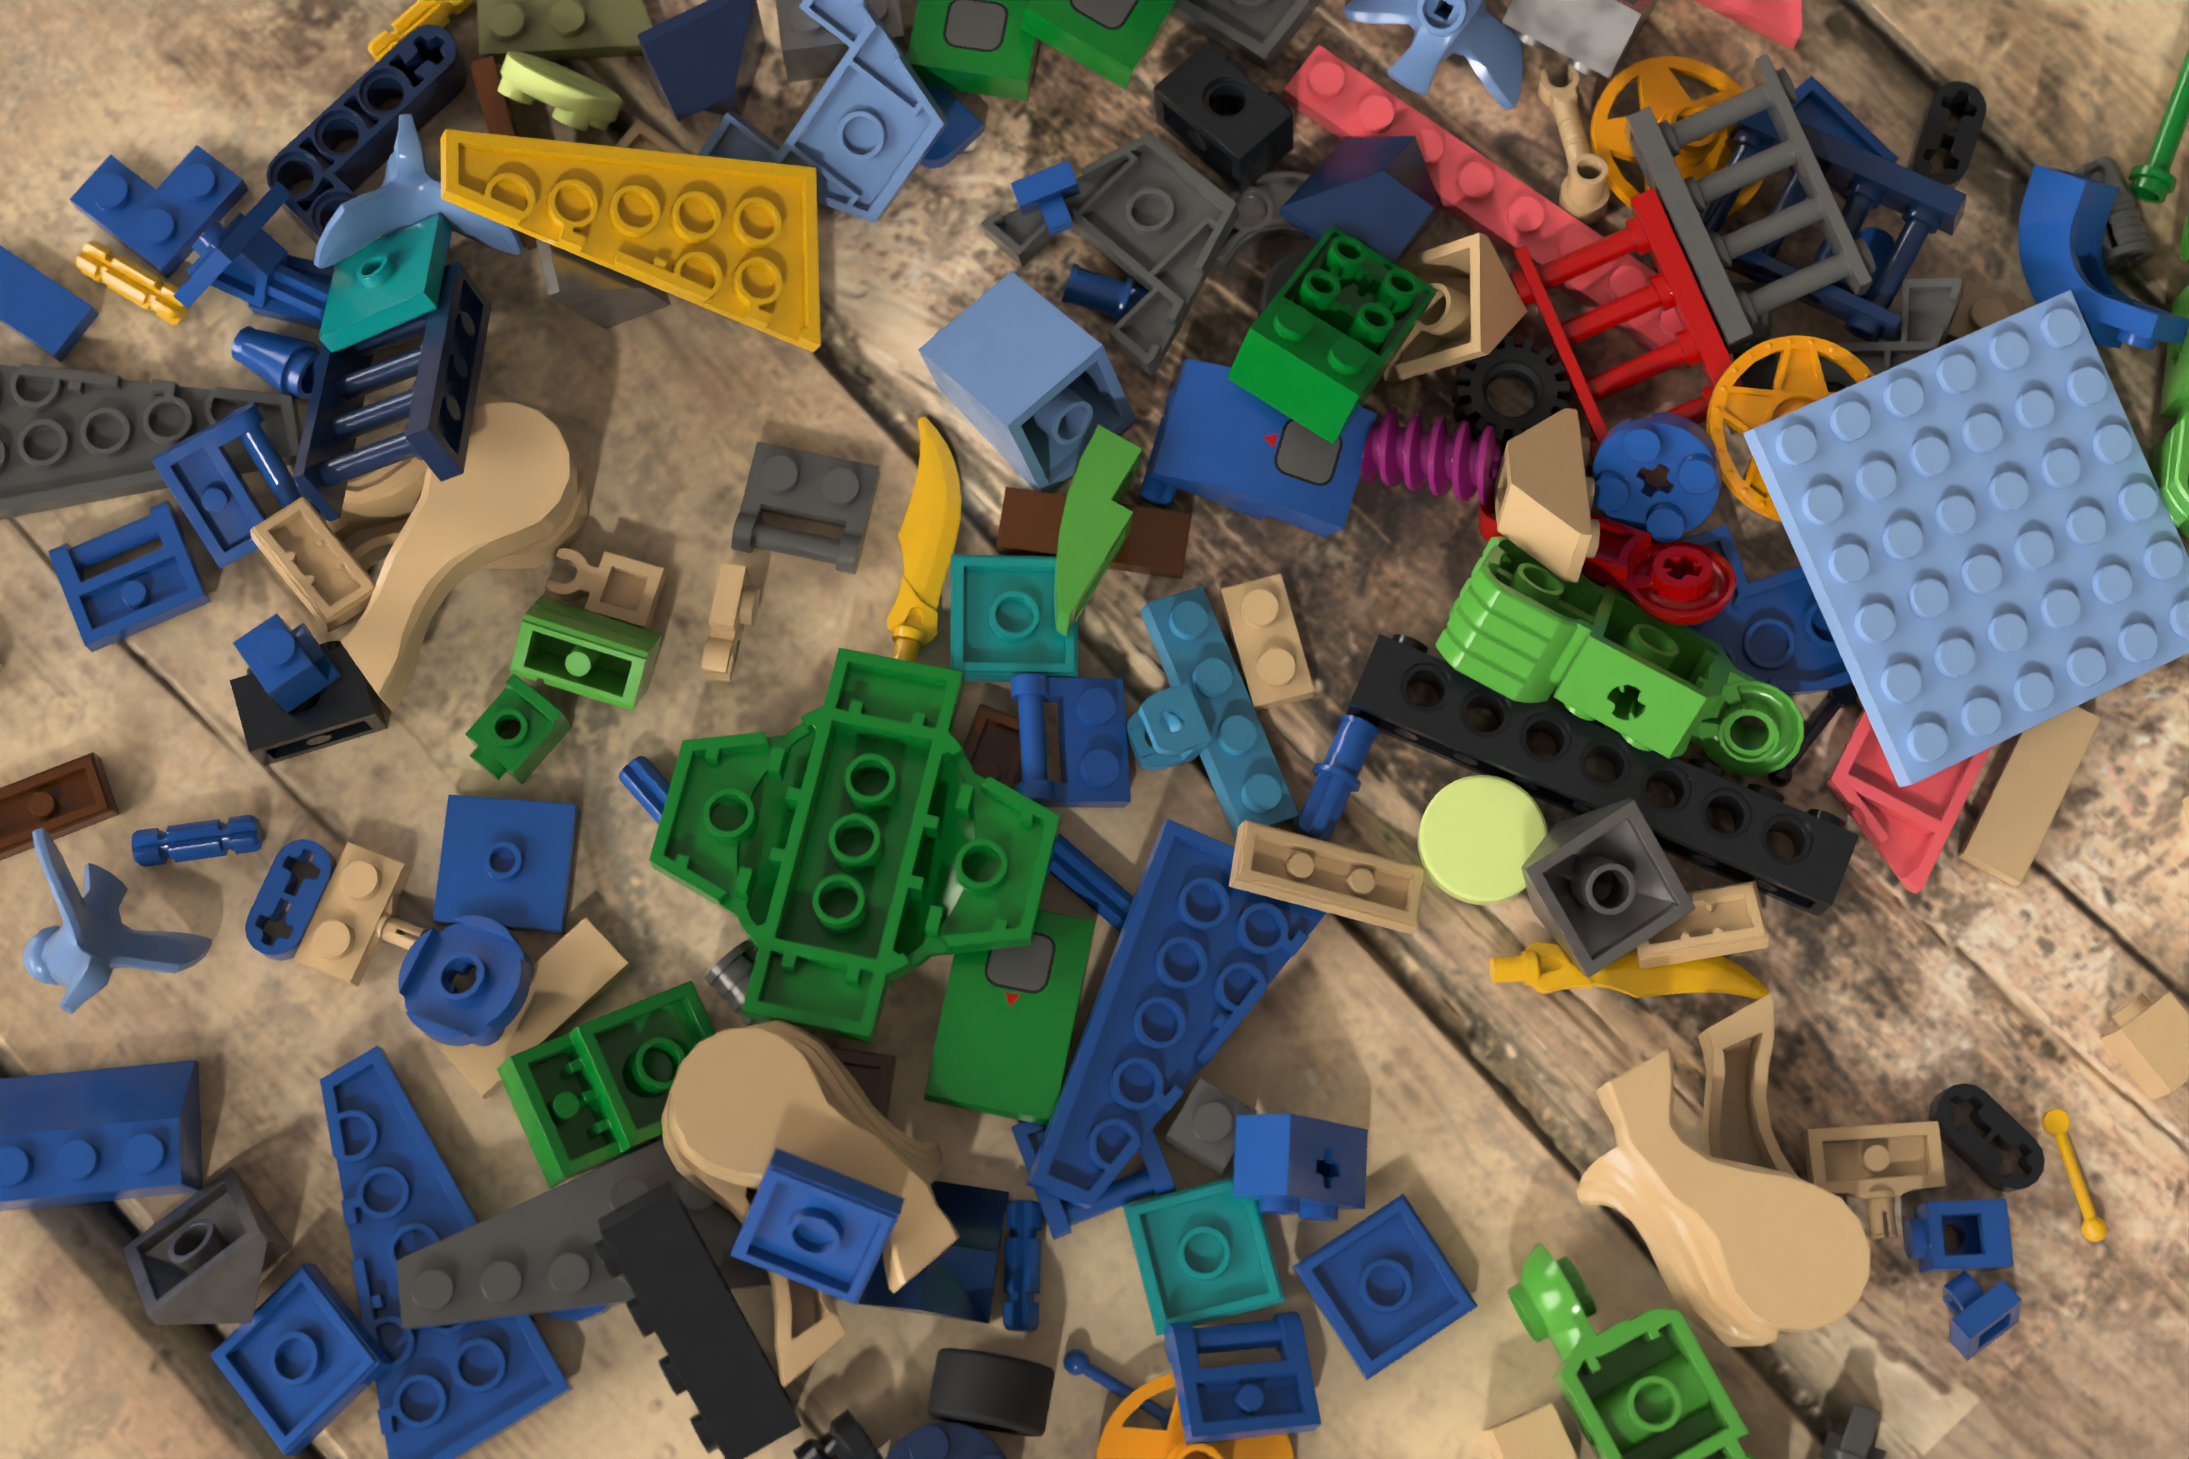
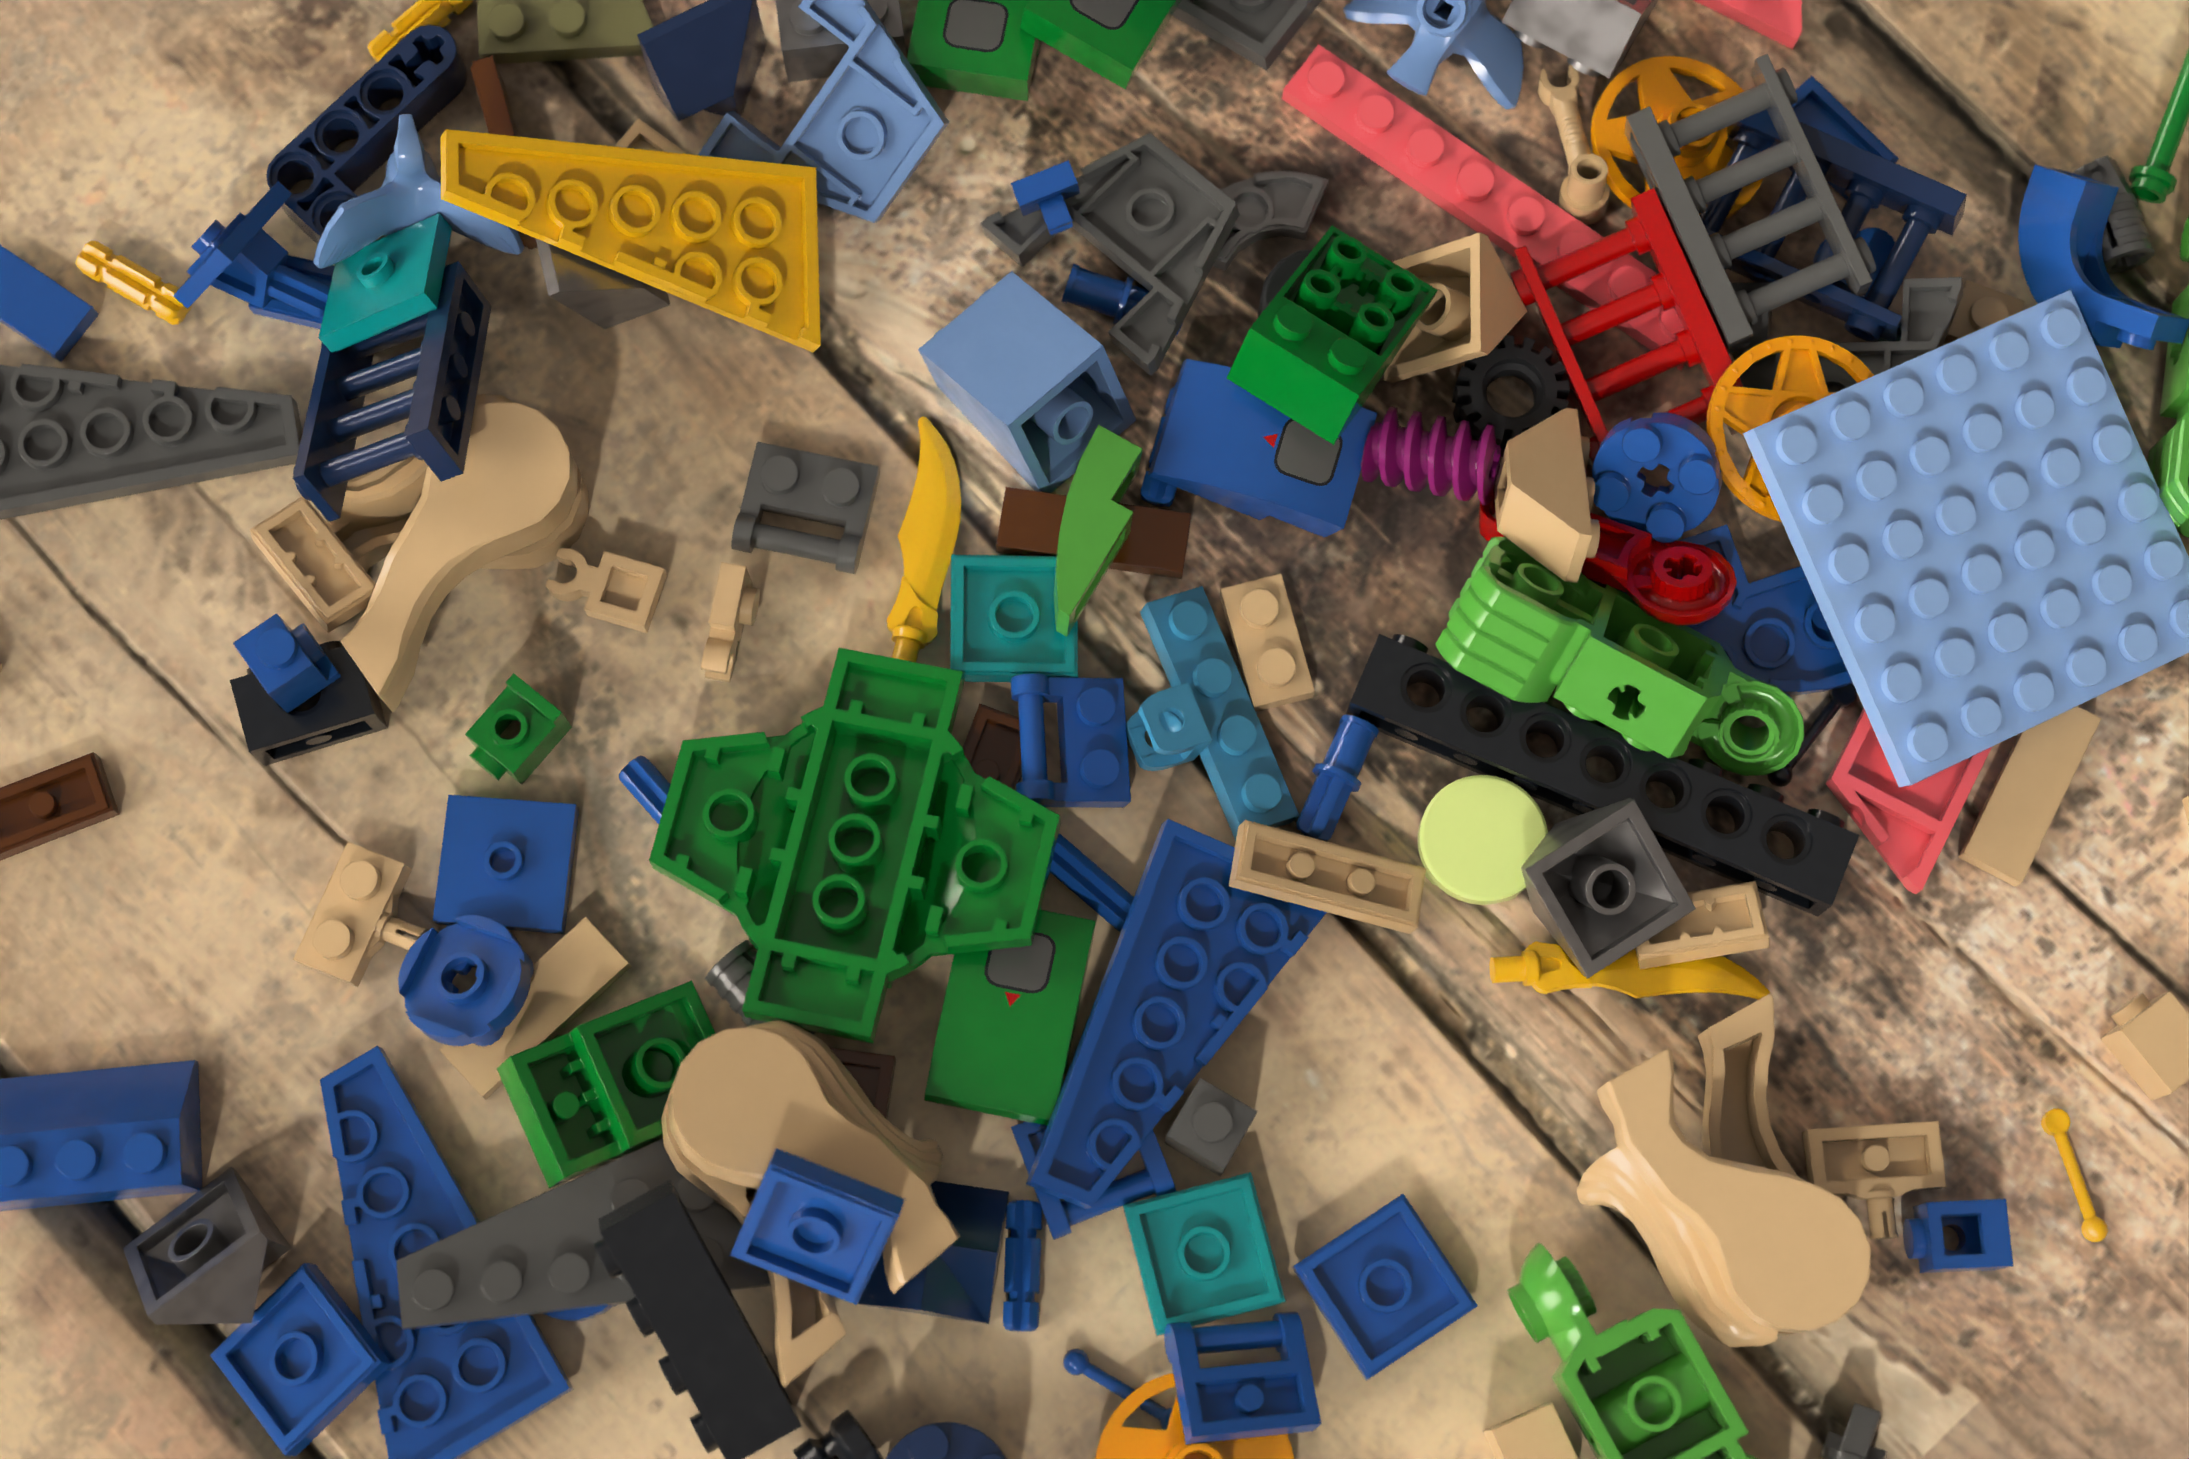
(93, 935): medium blue animal -> none
(134, 593): blue plate -> none
(161, 221): blue plate -> none
(197, 840): blue axle -> none
(214, 490): blue plate -> none
(278, 360): blue cone -> none
(278, 893): blue beam -> none
(575, 97): yellowish green tile -> none
(585, 653): bright green brick -> none
(958, 134): blue tile -> none
(991, 1391): black tyre -> none
(1234, 146): black brick -> none
(1300, 1165): blue brick -> none
(1371, 192): dark blue slope -> none
(1934, 134): black beam -> none
(1979, 1315): blue tile -> none
(1996, 1126): black beam -> none

